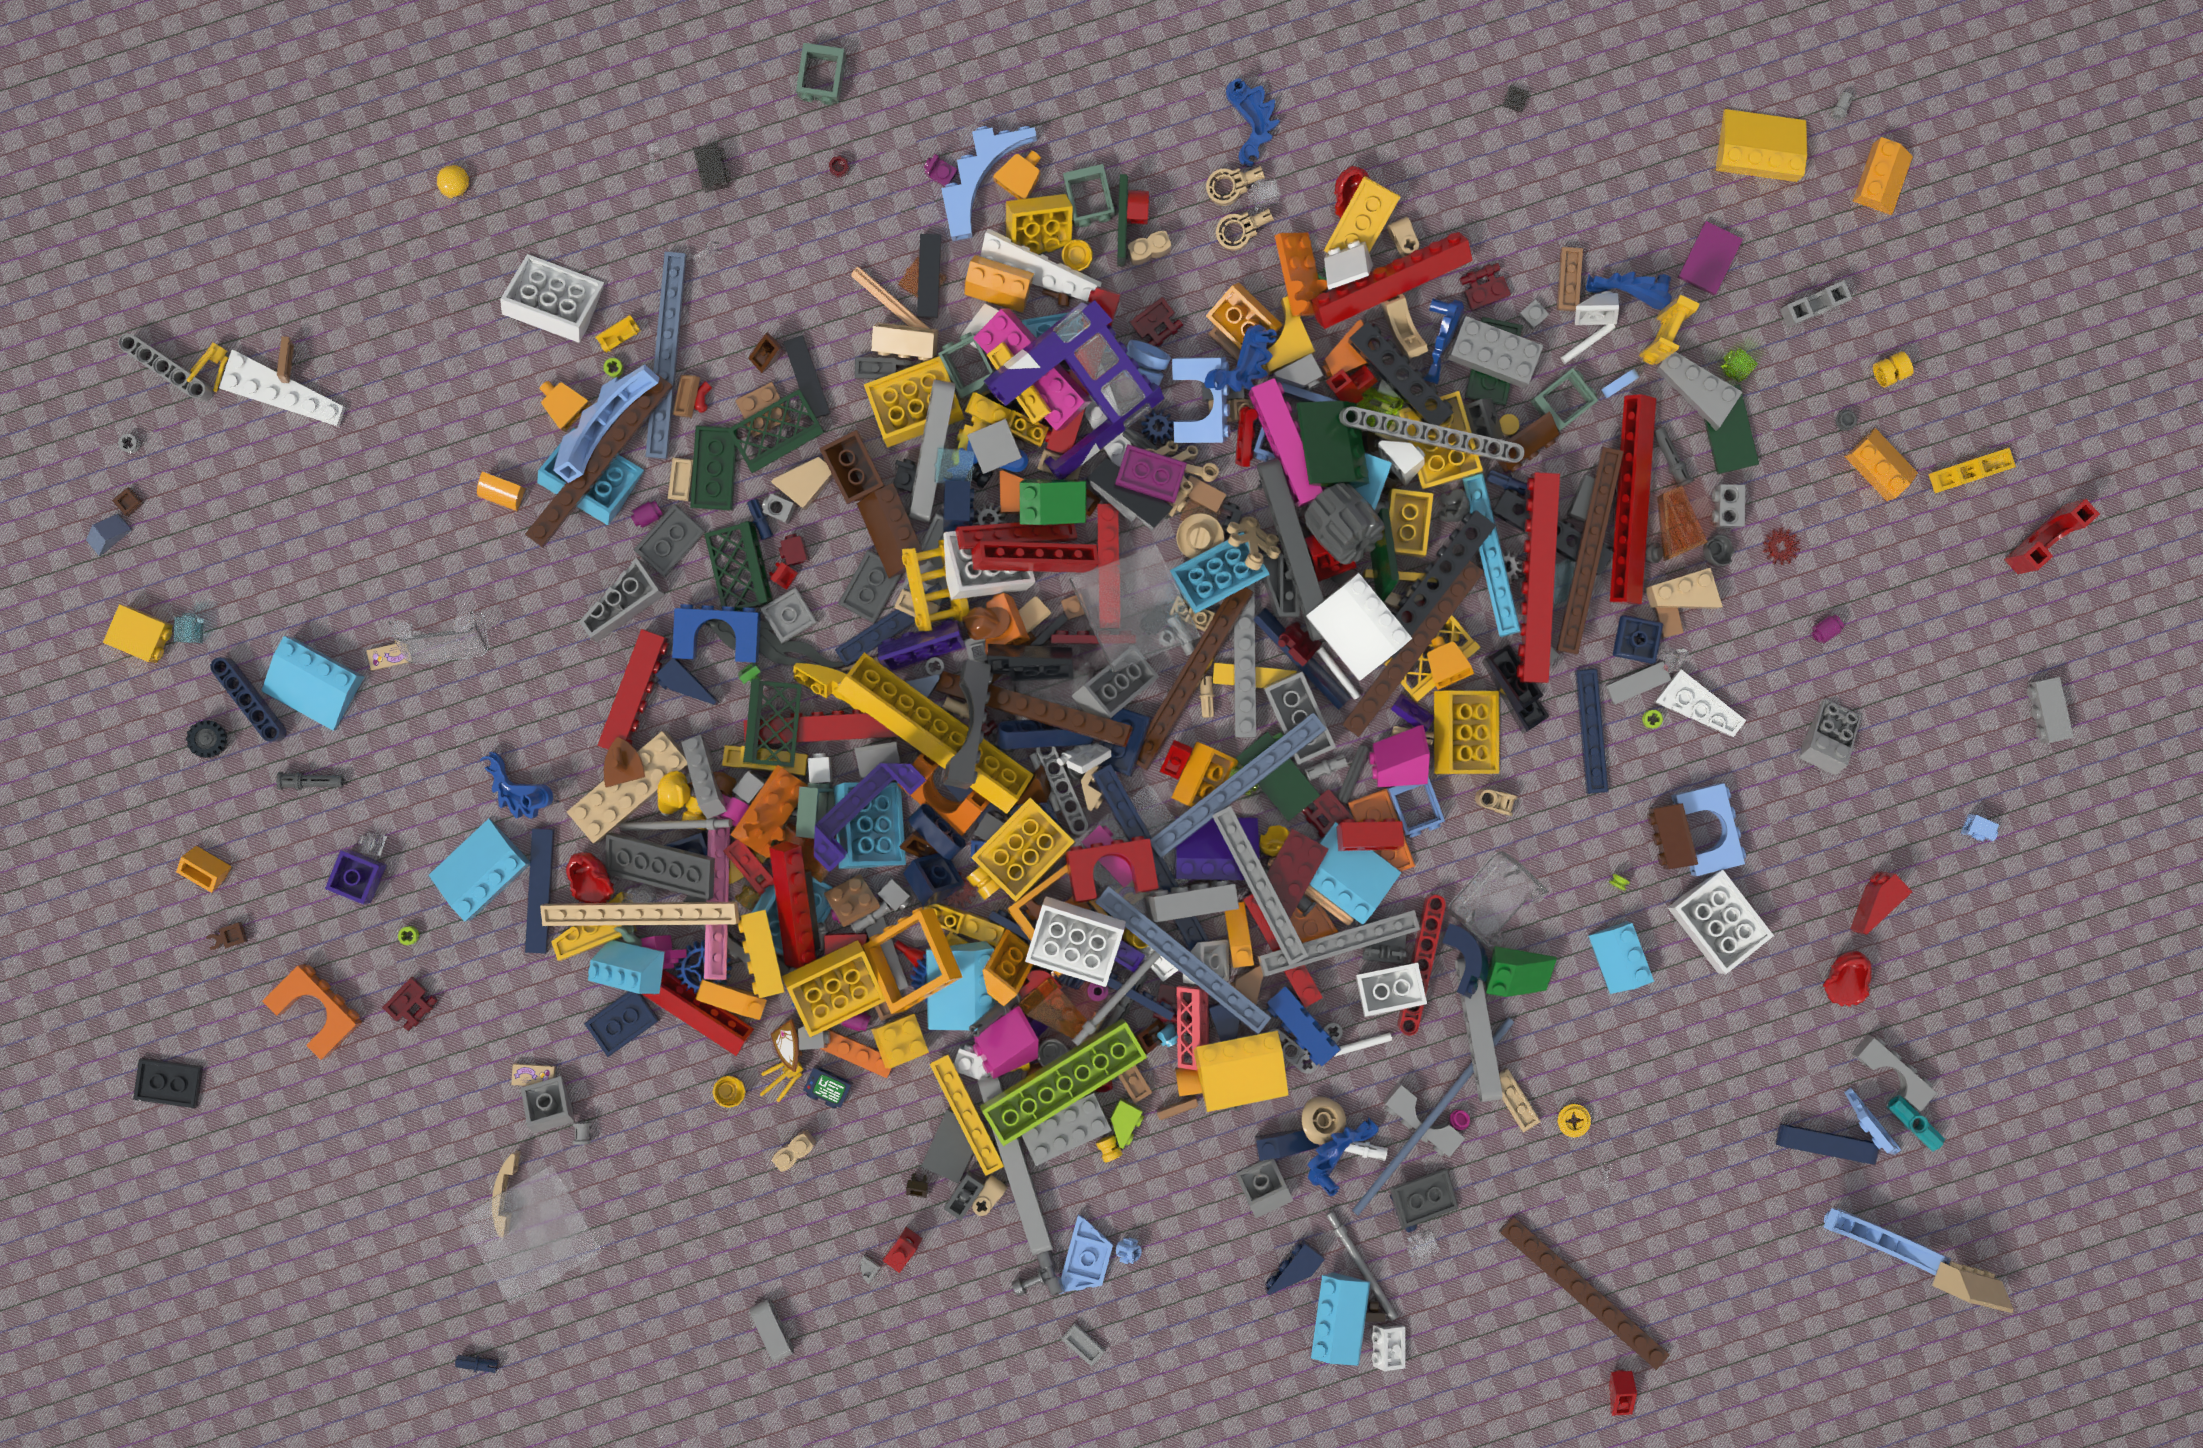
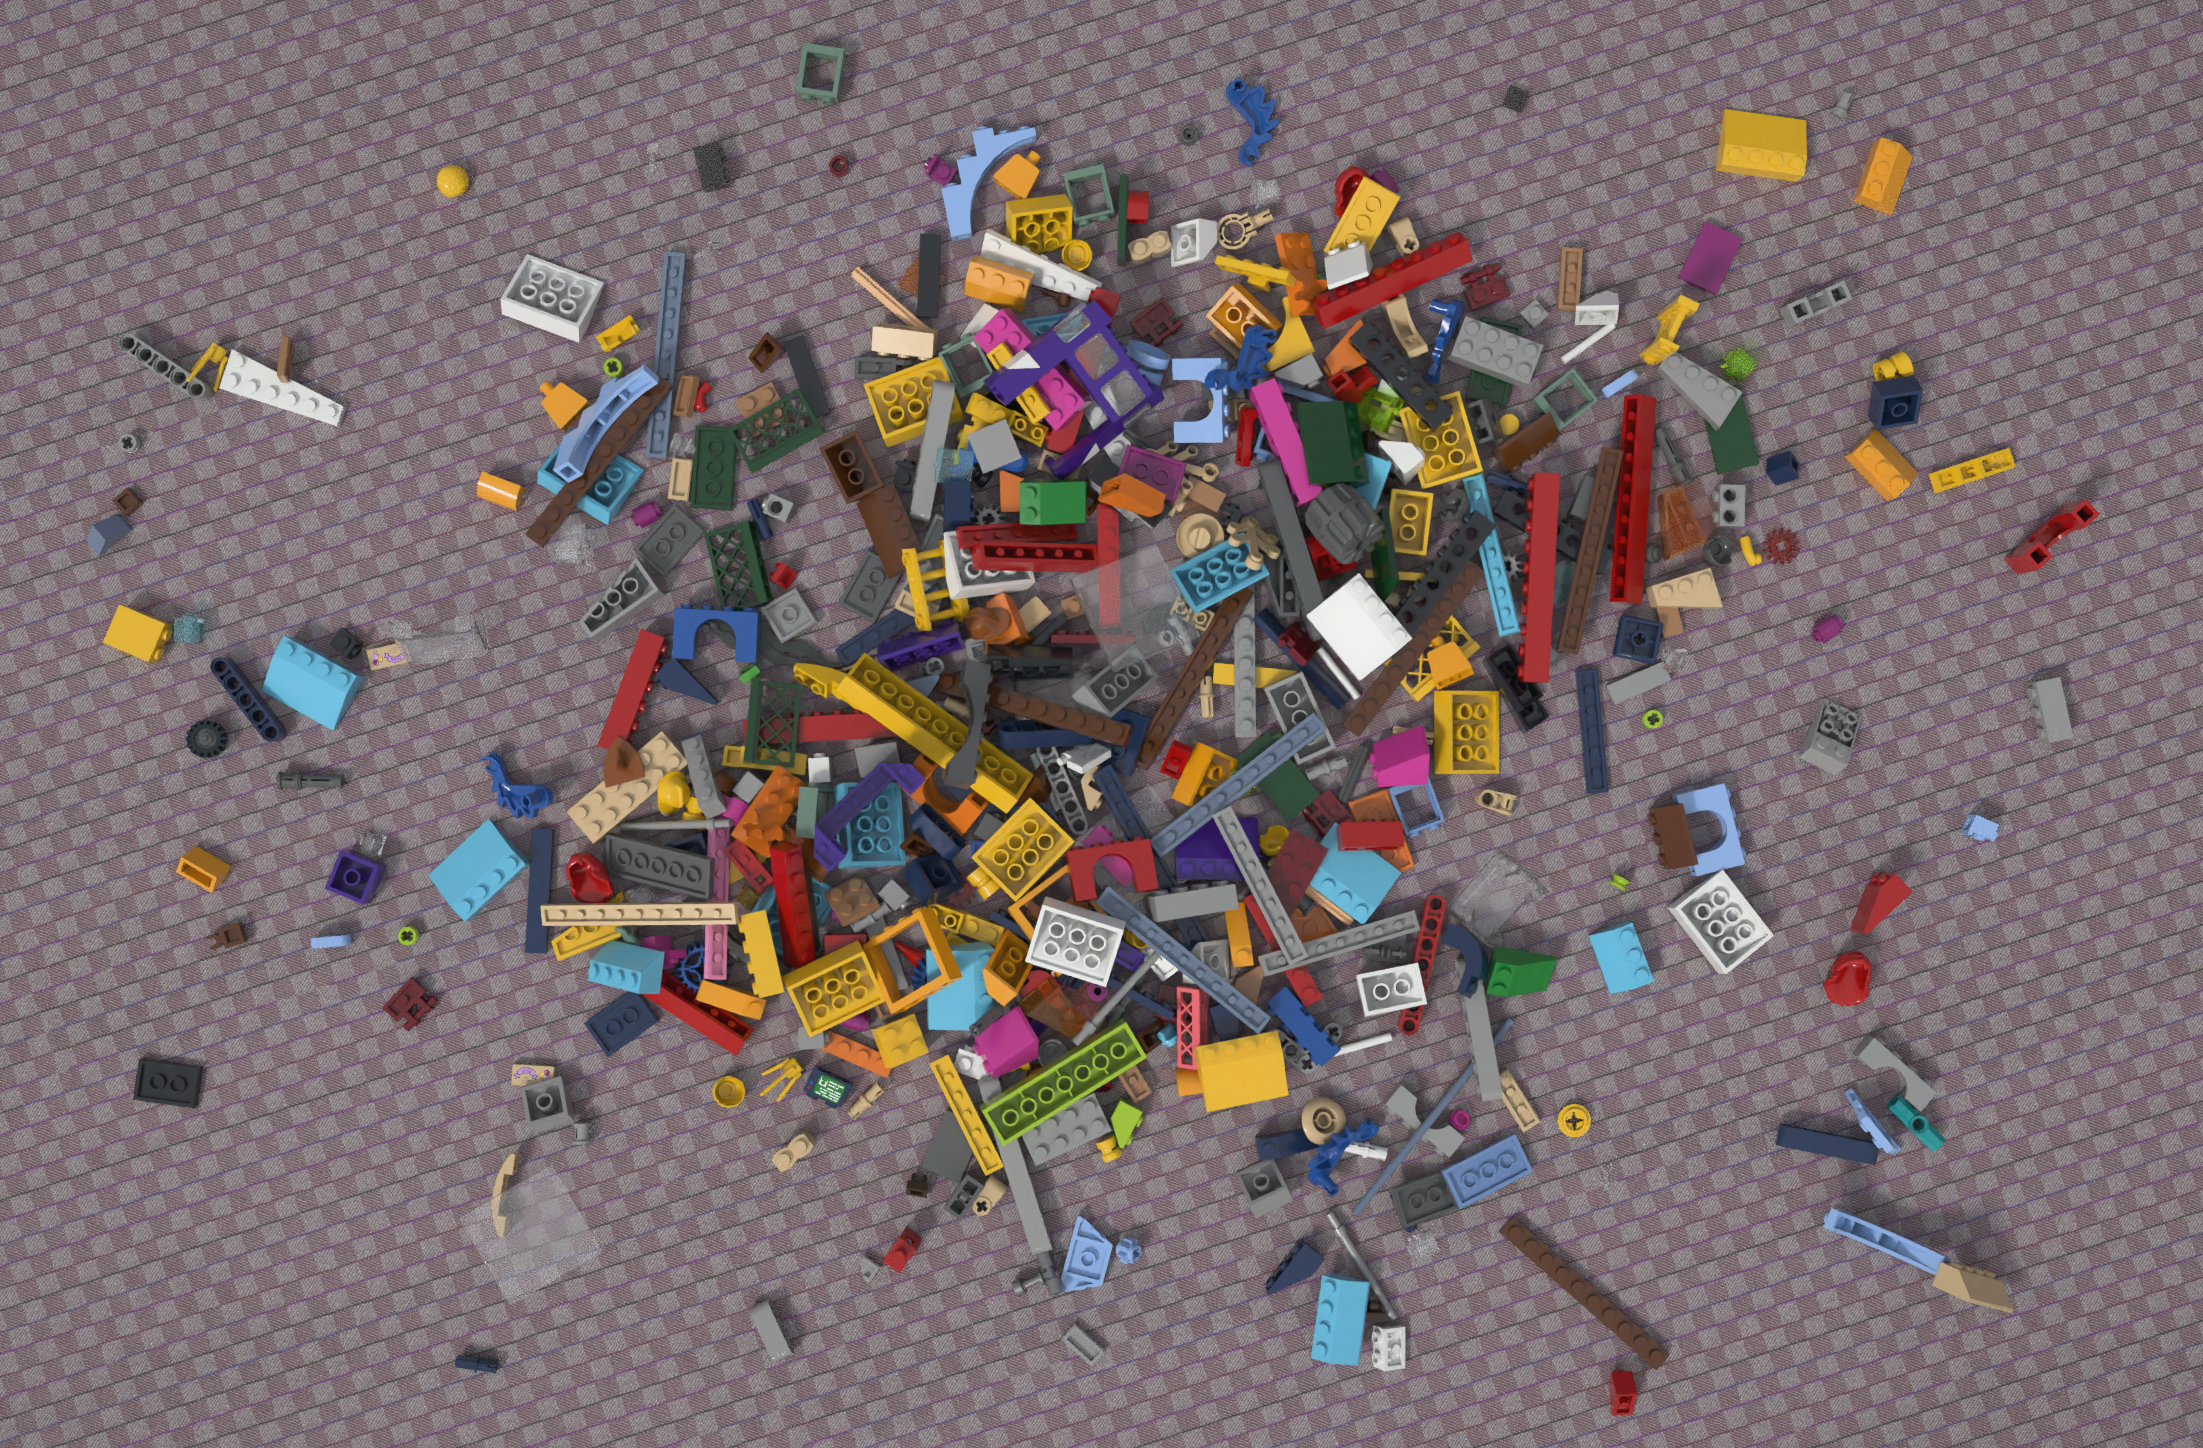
(331, 941): none -> light blue beam
(340, 1019): orange arch -> none
(347, 643): none -> black bracket
(575, 546): none -> clear brick
(681, 446): none -> clear tile
(787, 1044): shield -> none
(793, 550): dark red brick -> none
(805, 482): tan slope -> none
(866, 1100): none -> tan pin
(1132, 495): none -> orange slope
(1151, 424): dark blue gear -> none
(1177, 1108): medium nougat tile -> none
(1188, 130): none -> dark grey plate
(1192, 241): none -> white slope
(1238, 188): tan pin -> none
(1258, 274): none -> yellow plate
(1384, 179): none -> magenta brick
(1412, 712): dark purple plate -> none
(1441, 438): light grey beam -> none
(1486, 1170): none -> medium blue plate
(1643, 287): blue animal -> none
(1697, 703): white wing -> none
(1748, 552): none -> yellow arm
(1782, 468): none -> dark blue panel
(1846, 420): dark grey plate -> none
(1895, 402): none -> dark blue brick

